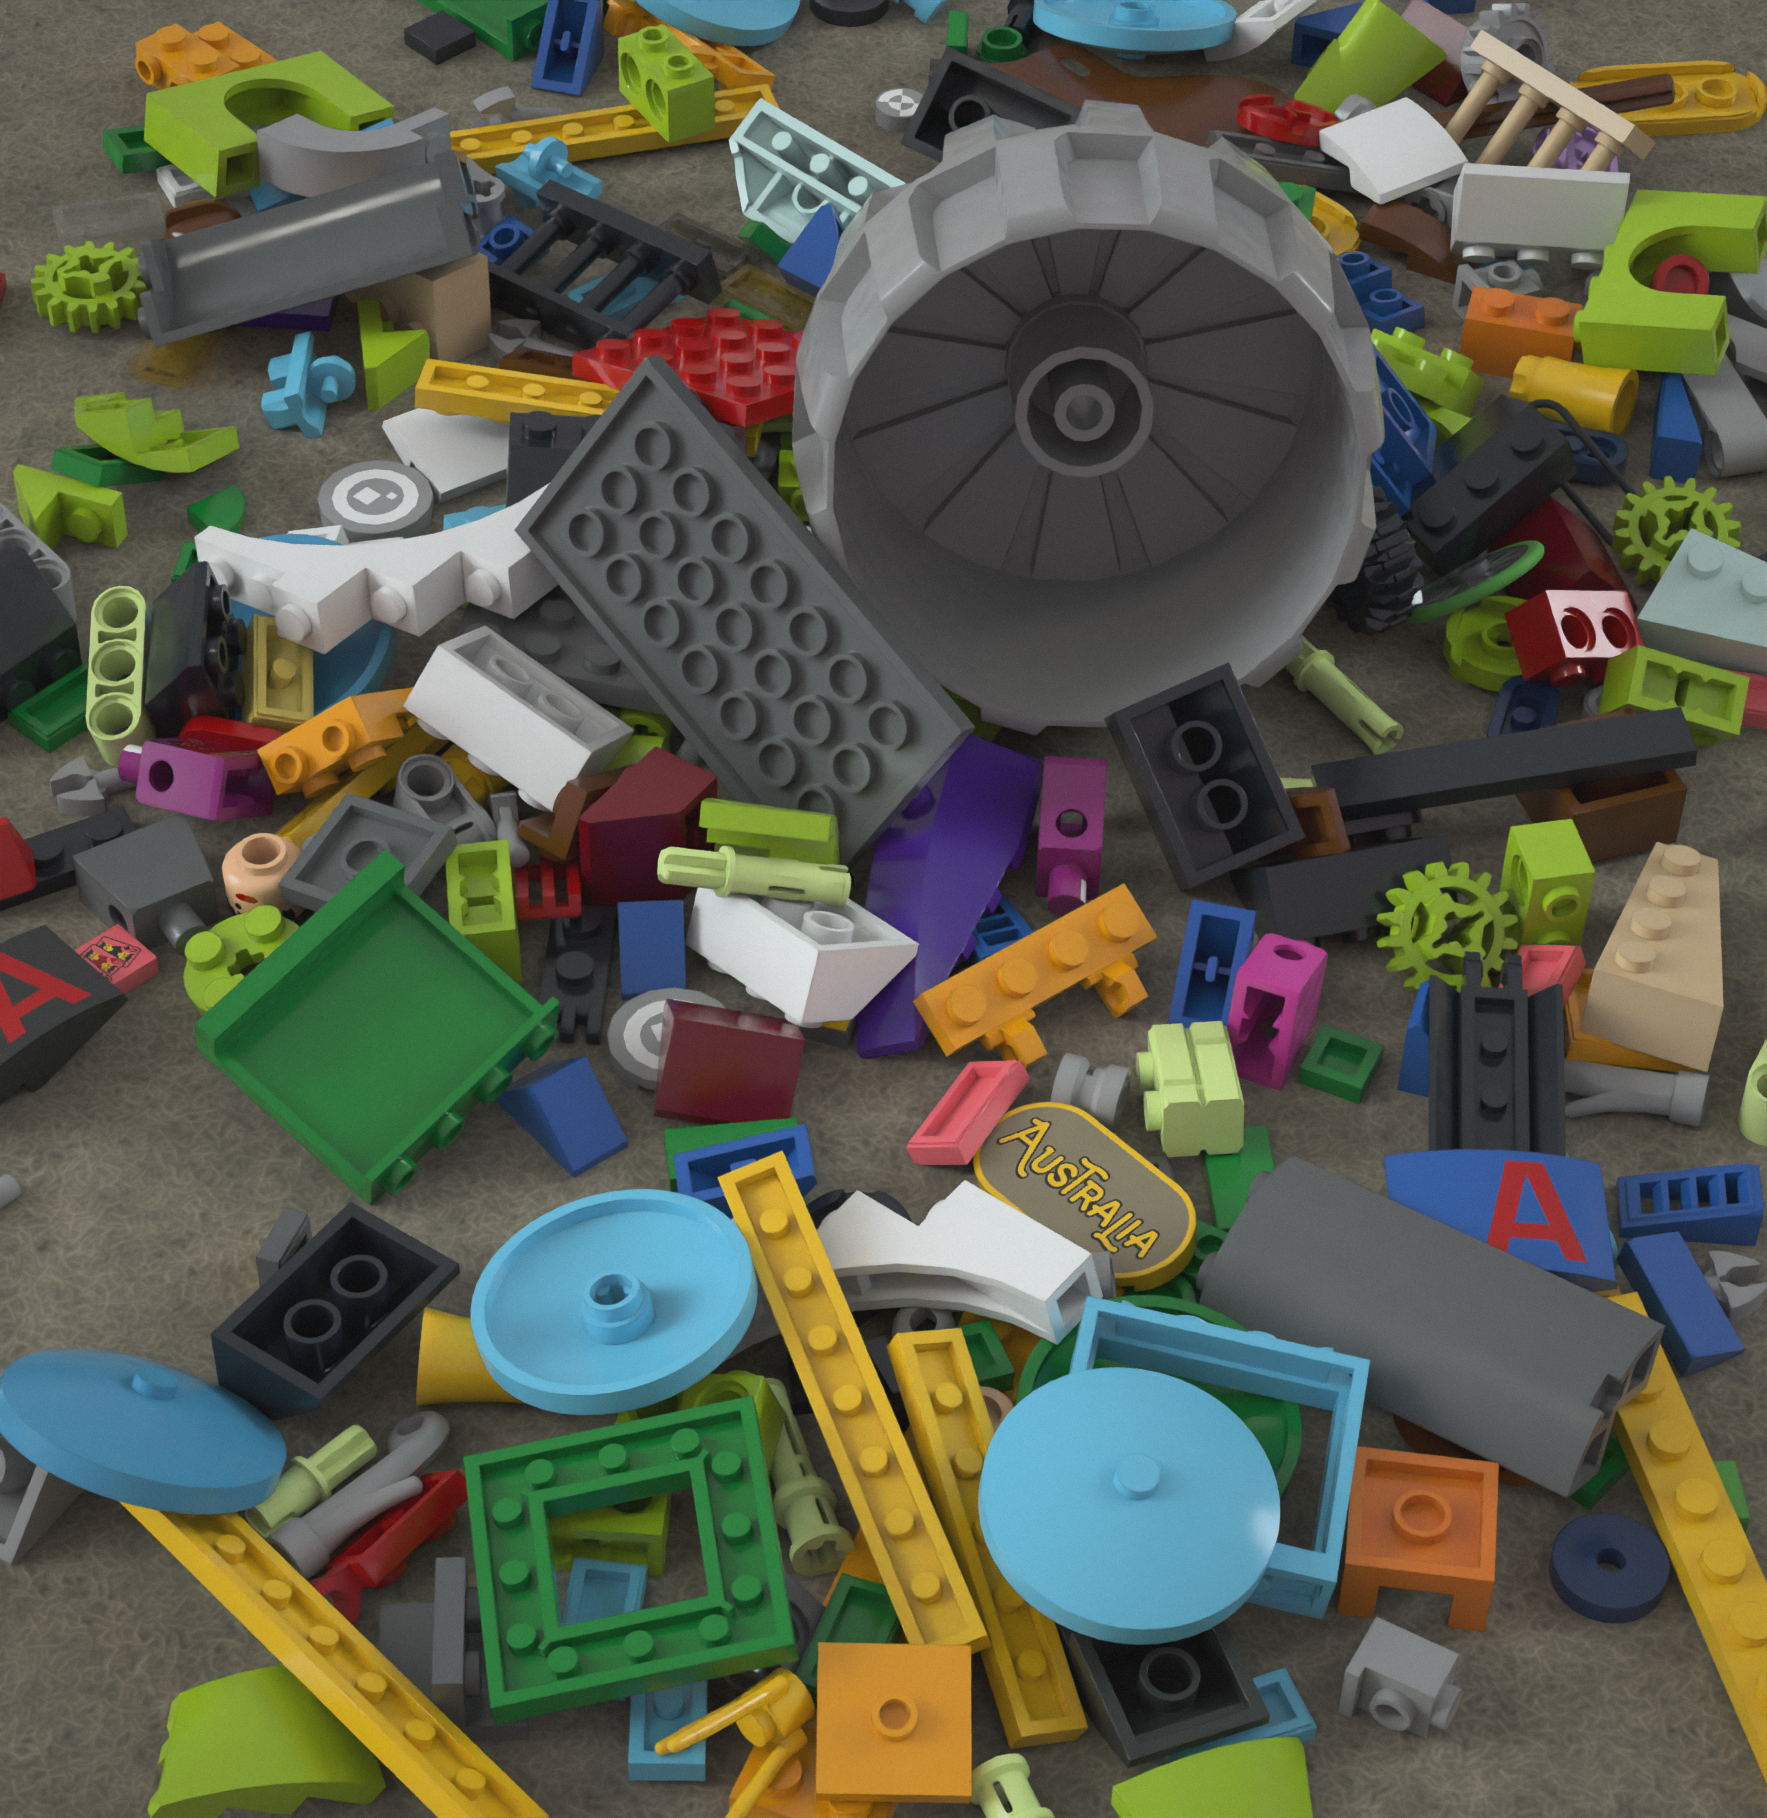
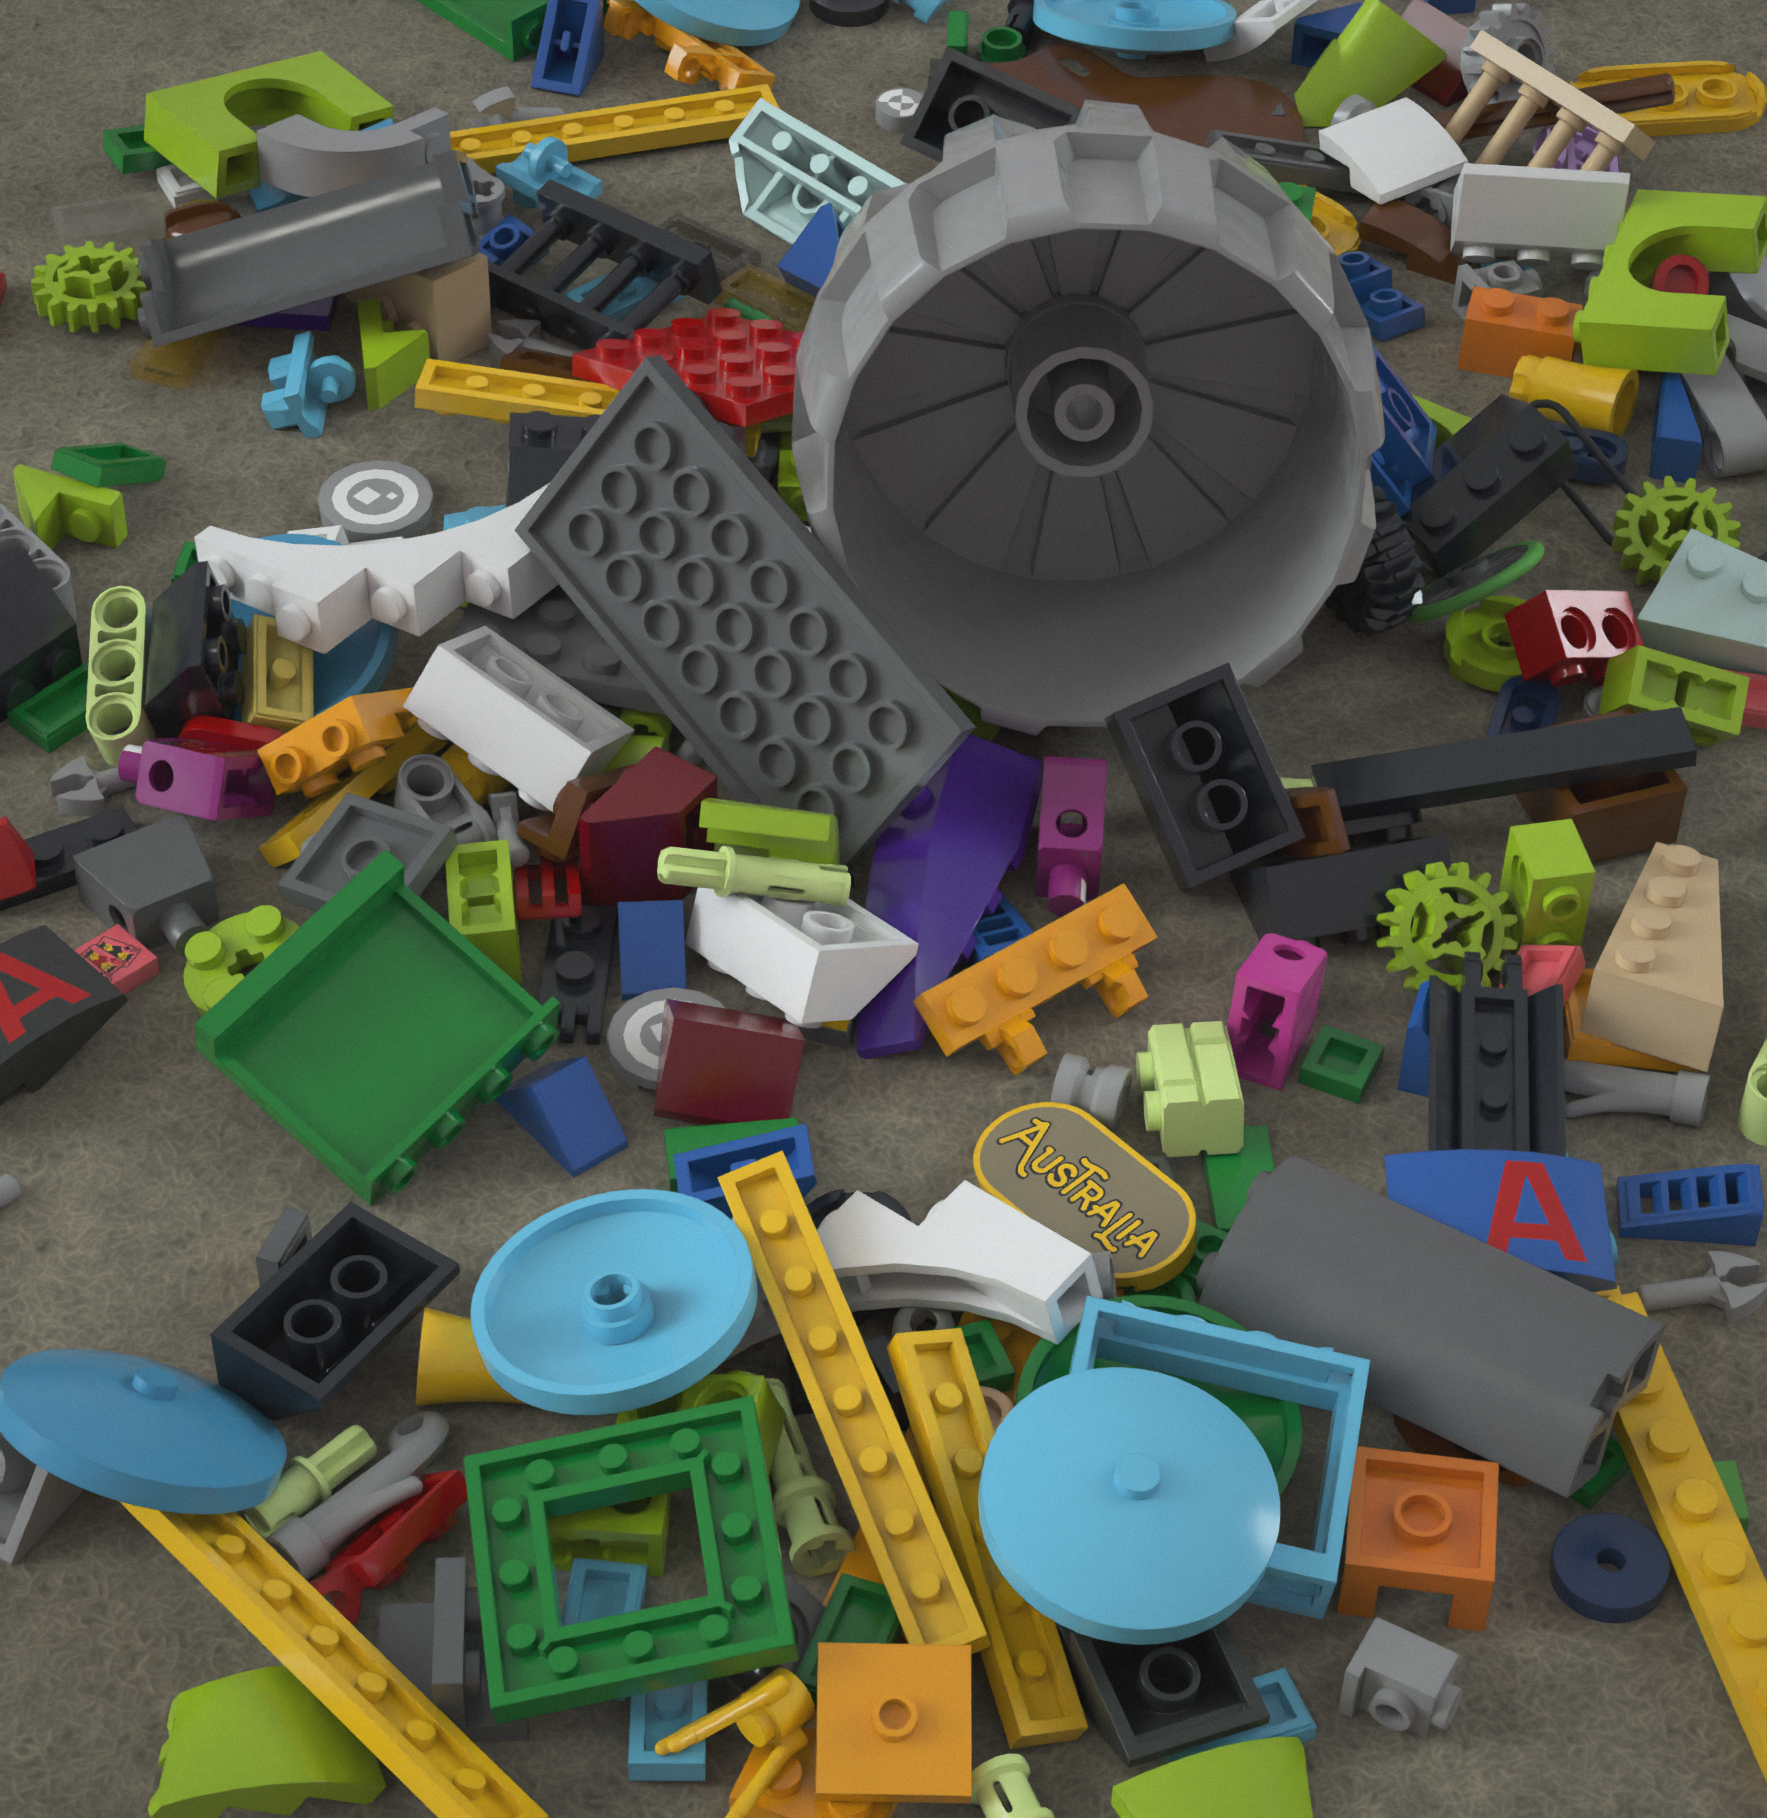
(150, 436): lime slope -> none
(181, 57): light orange plate -> none
(221, 510): green tile -> none
(253, 874): light nougat head -> none
(439, 37): black tile -> none
(450, 451): white slope -> none
(666, 83): lime brick -> none
(765, 240): green tile -> none
(967, 1113): coral tile -> none
(1212, 952): blue slope -> none
(1294, 123): red tile -> none
(1316, 672): yellowish green axle -> none
(1438, 379): lime plate -> none
(1571, 557): dark red slope -> none
(1681, 1299): blue slope -> none

